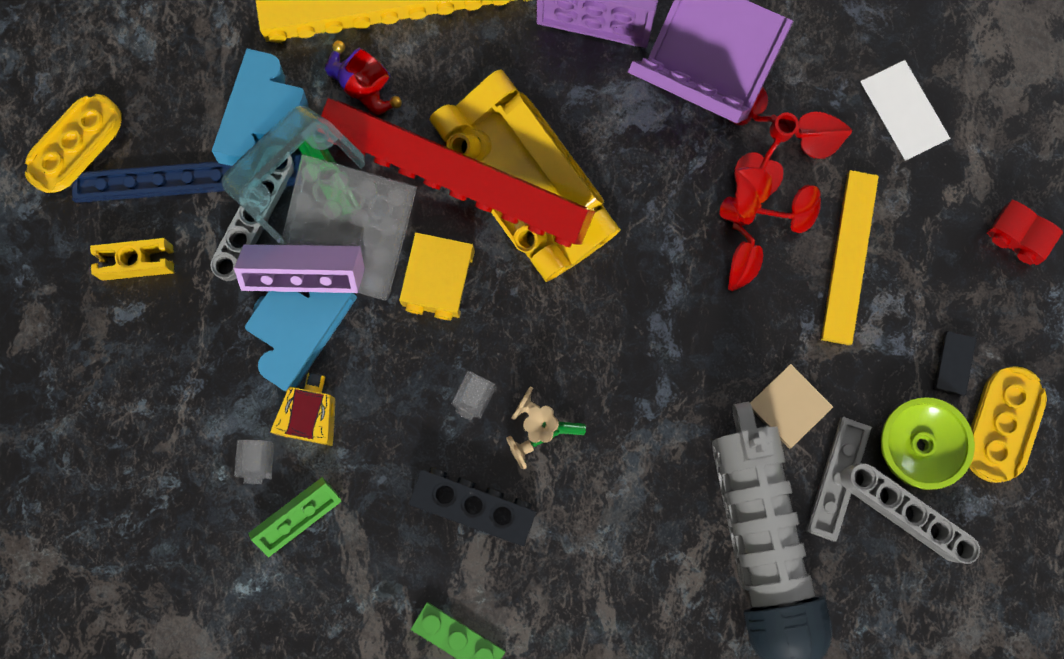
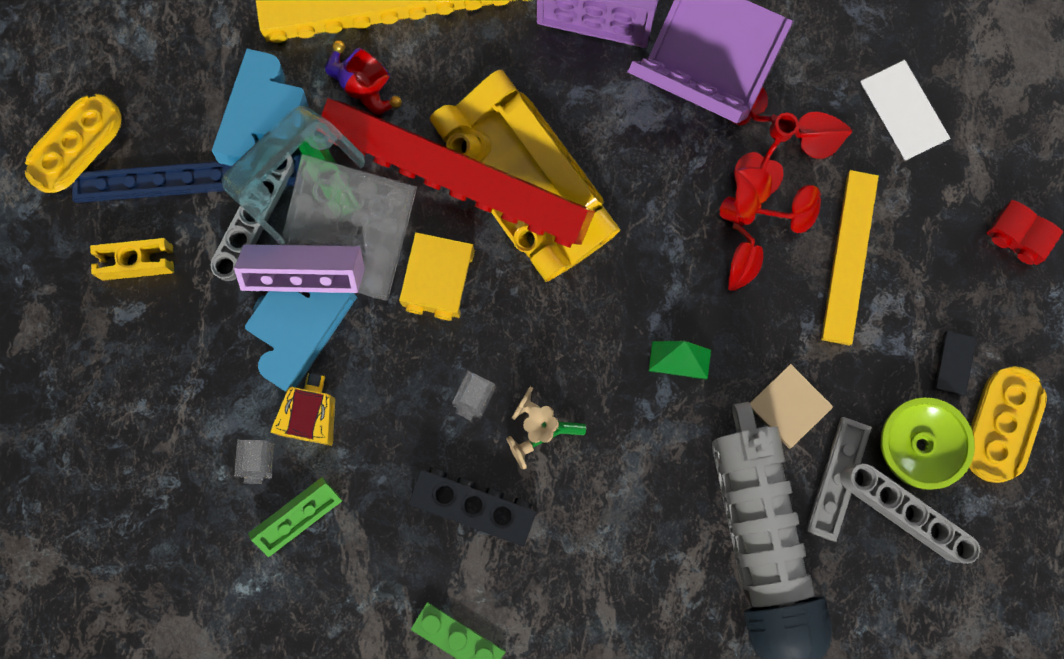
(680, 359): none -> green slope

